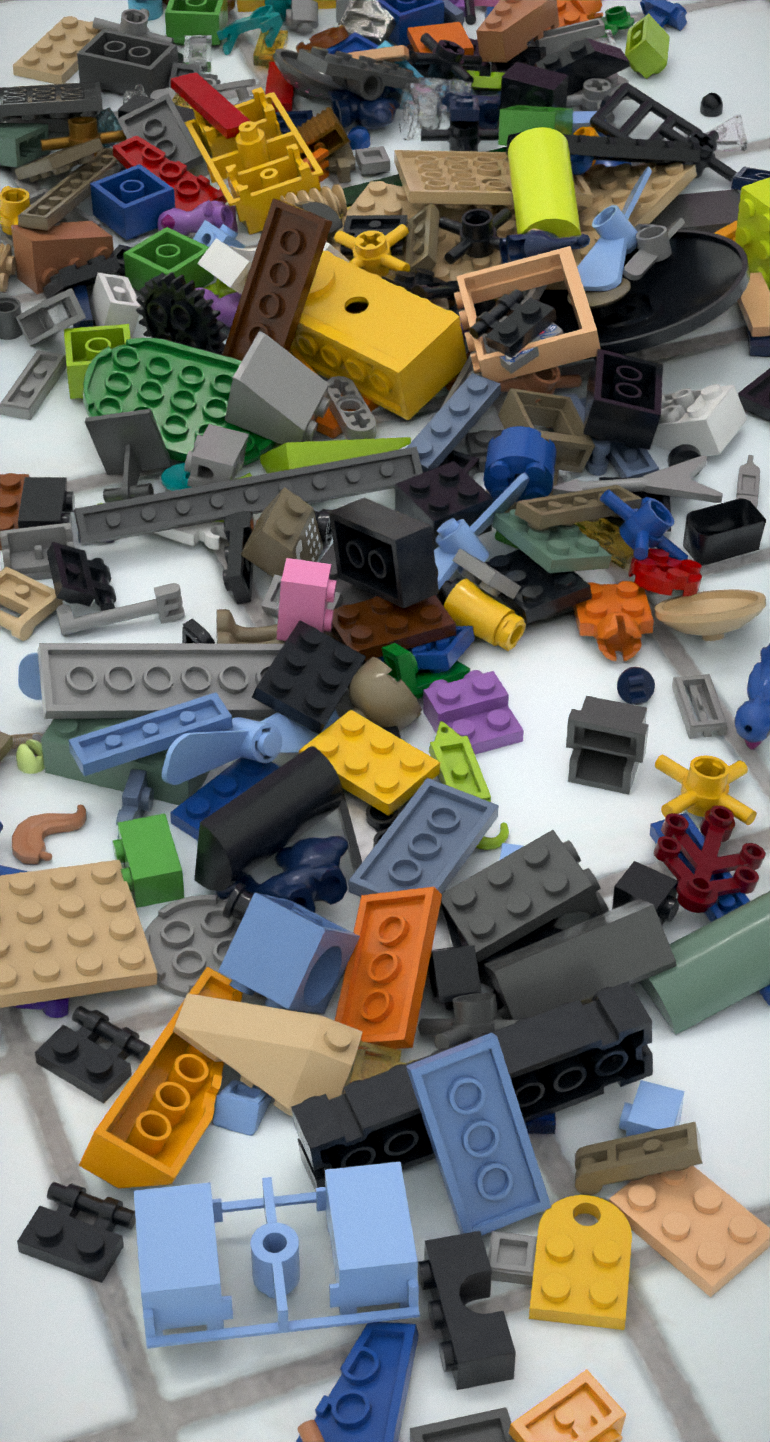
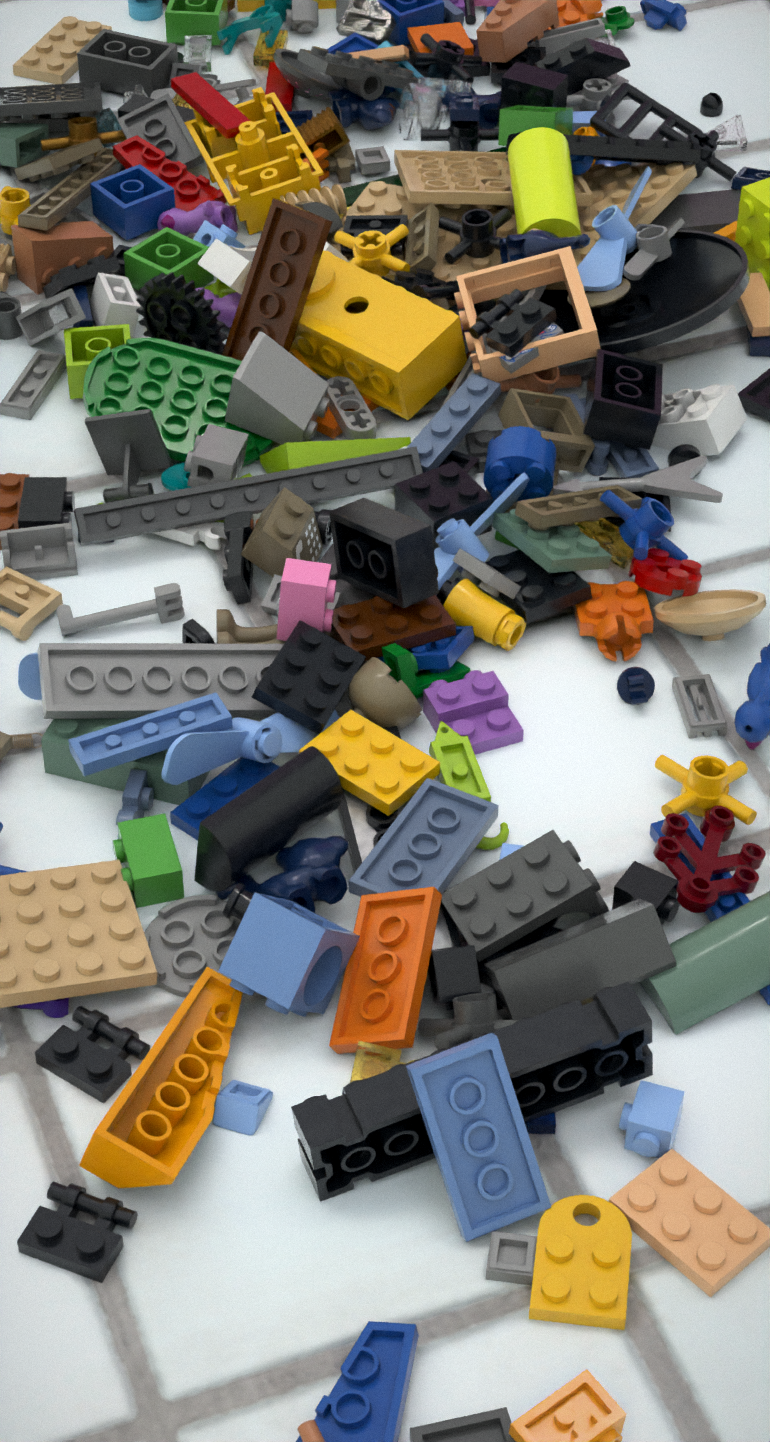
(25, 757): yellowish green hinge -> none
(30, 834): nougat piece -> none
(80, 579): black plate -> none
(133, 23): light grey bar -> none
(273, 1048): tan wedge -> none
(325, 38): dark orange tile -> none
(359, 138): blue hinge -> none
(368, 1241): light blue piece -> none
(474, 1344): black arch -> none
(485, 83): lime plate -> none
(606, 743): dark grey plate -> none
(637, 1157): dark tan plate -> none
(647, 47): lime brick -> none
(723, 531): black piece -> none
(748, 481): light grey piece -> none

